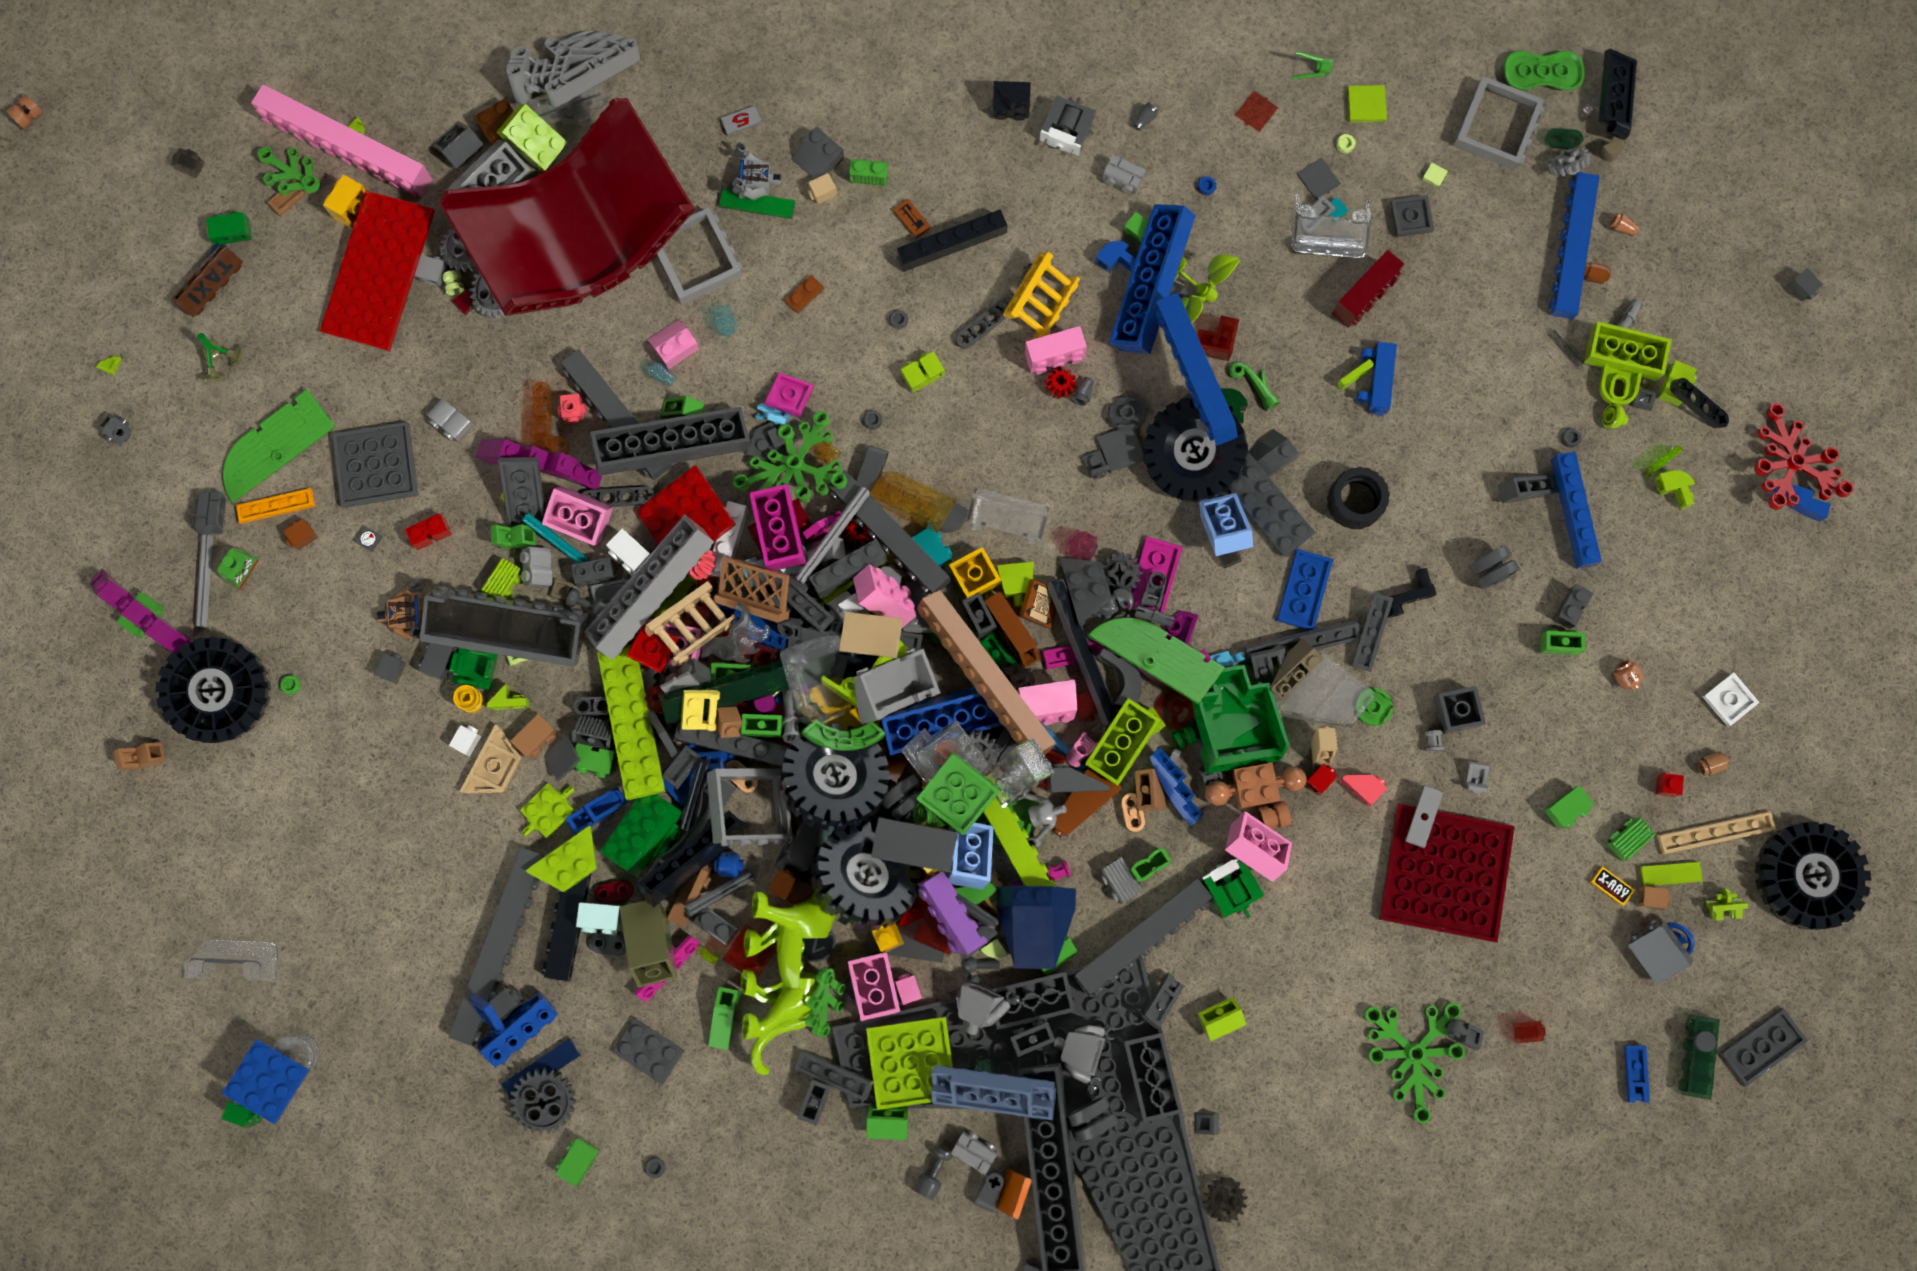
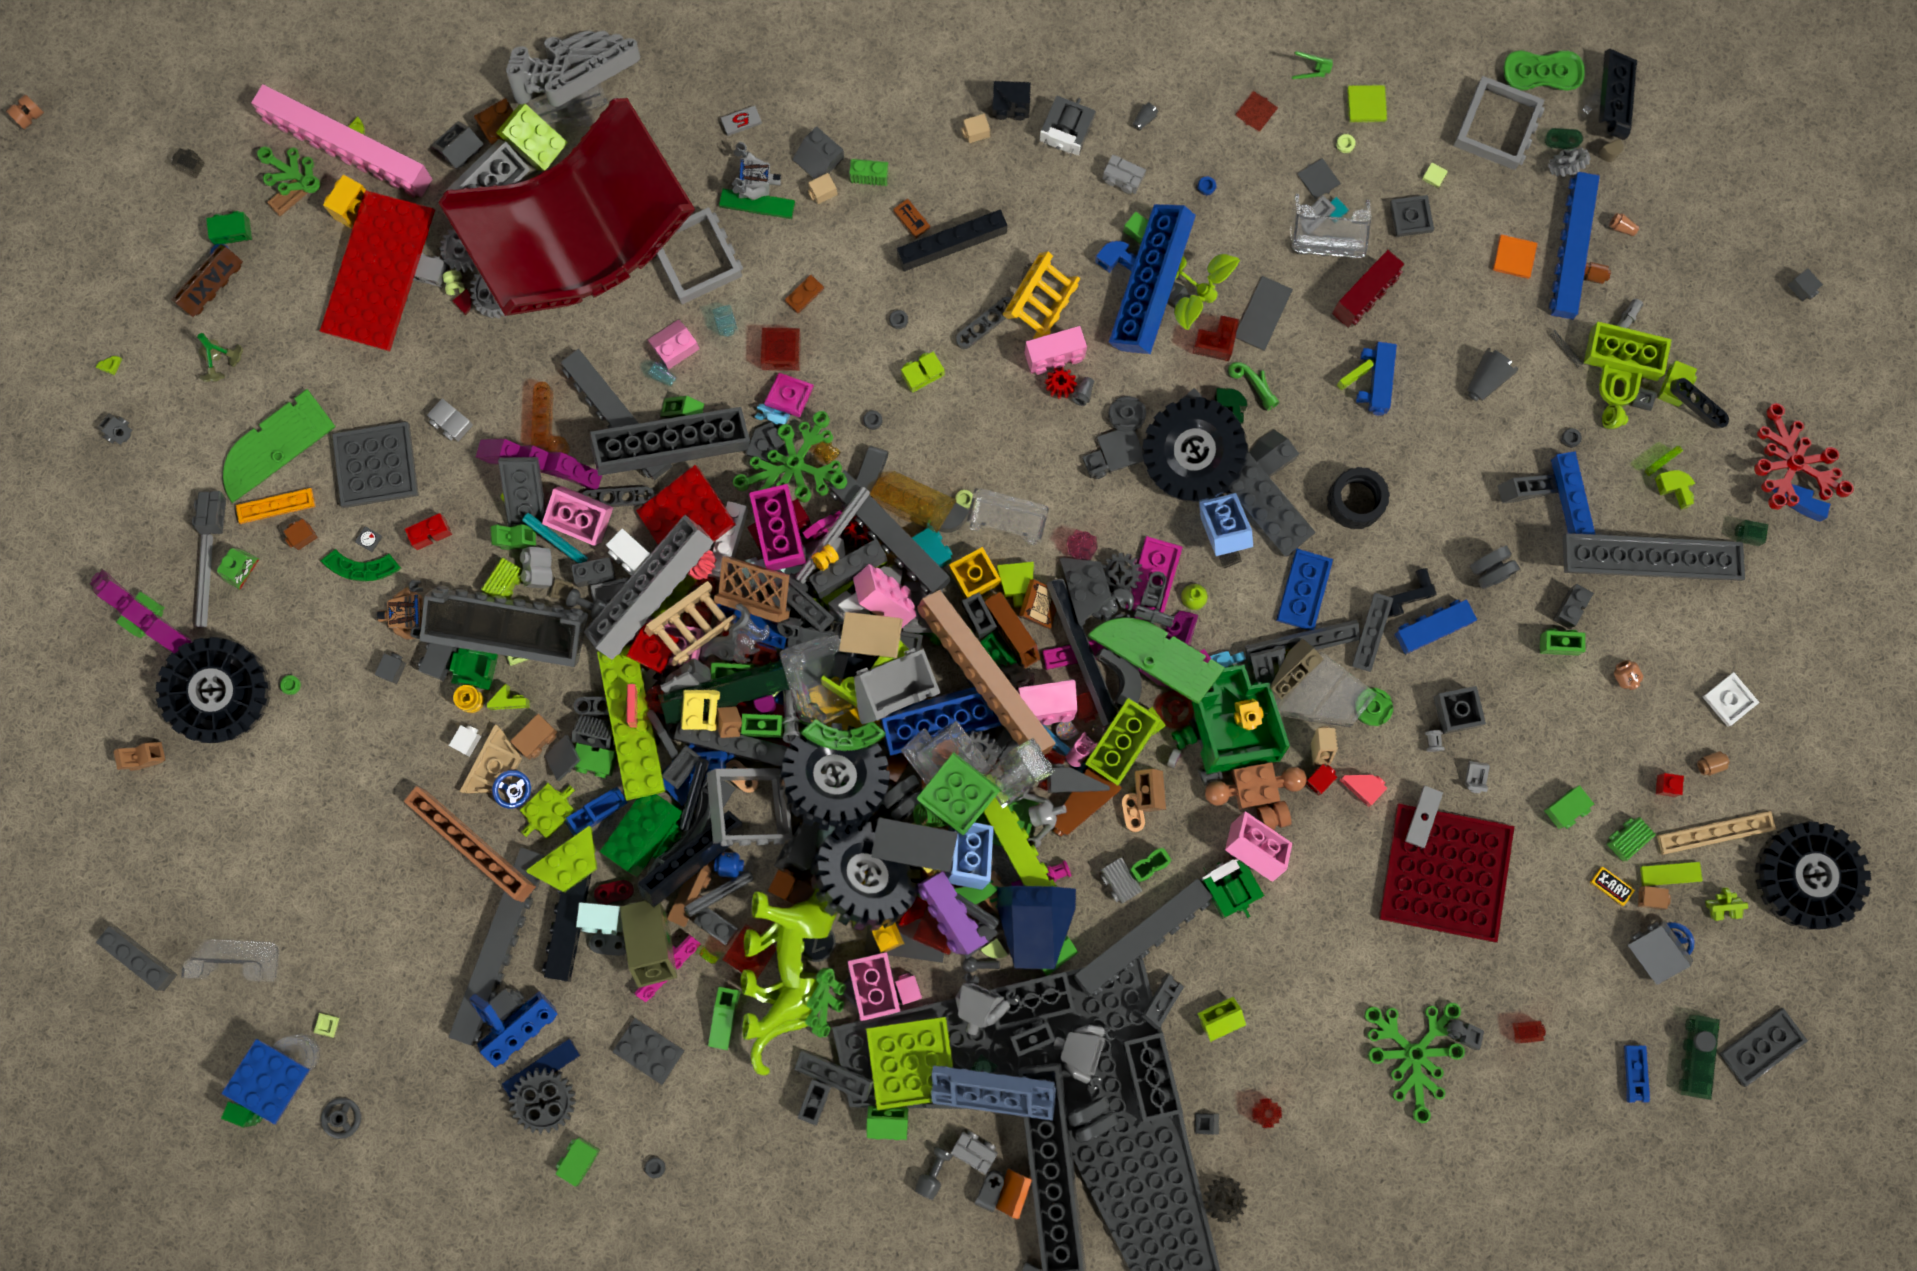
(136, 958): none -> dark grey brick
(326, 1025): none -> yellowish green tile
(333, 1118): none -> dark grey piece
(360, 571): none -> green tile
(470, 844): none -> nougat brick
(518, 790): none -> blue piece
(572, 408): coral brick -> none
(632, 693): none -> coral tile
(781, 349): none -> clear red brick
(825, 557): none -> yellow wheel
(964, 498): none -> yellowish green tile
(976, 128): none -> tan brick
(1066, 731): none -> light grey tile
(1178, 792): blue slope -> none
(1194, 596): none -> lime brick
(1196, 370): blue brick -> none
(1248, 714): none -> yellow brick
(1258, 1113): none -> clear red brick
(1263, 313): none -> dark grey piece
(1436, 626): none -> blue brick
(1490, 374): none -> dark grey cone
(1515, 256): none -> orange tile
(1653, 557): none -> dark grey plate
(1751, 532): none -> clear green brick

